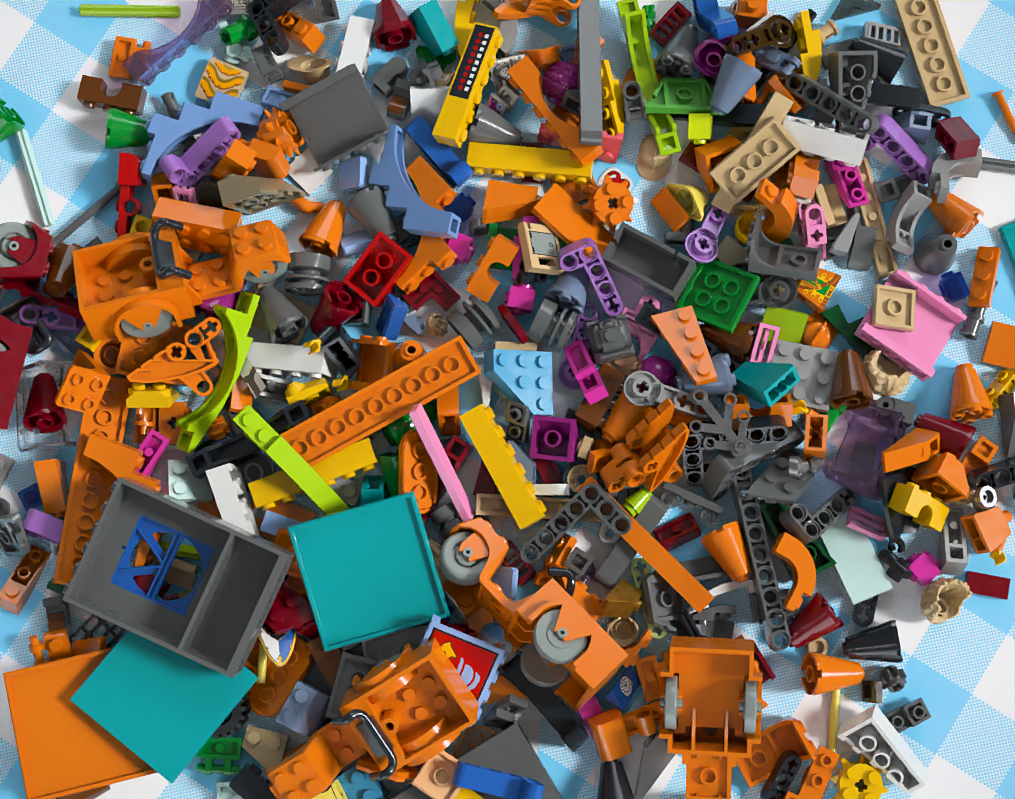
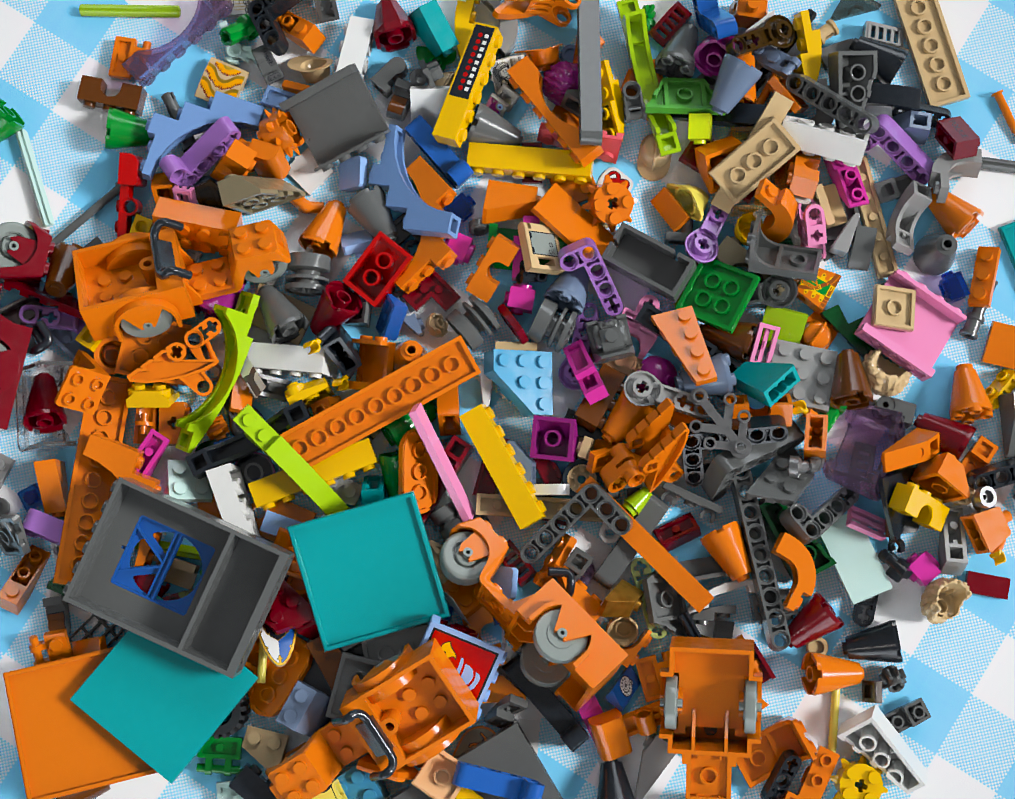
(518, 422): dark grey slope -> none

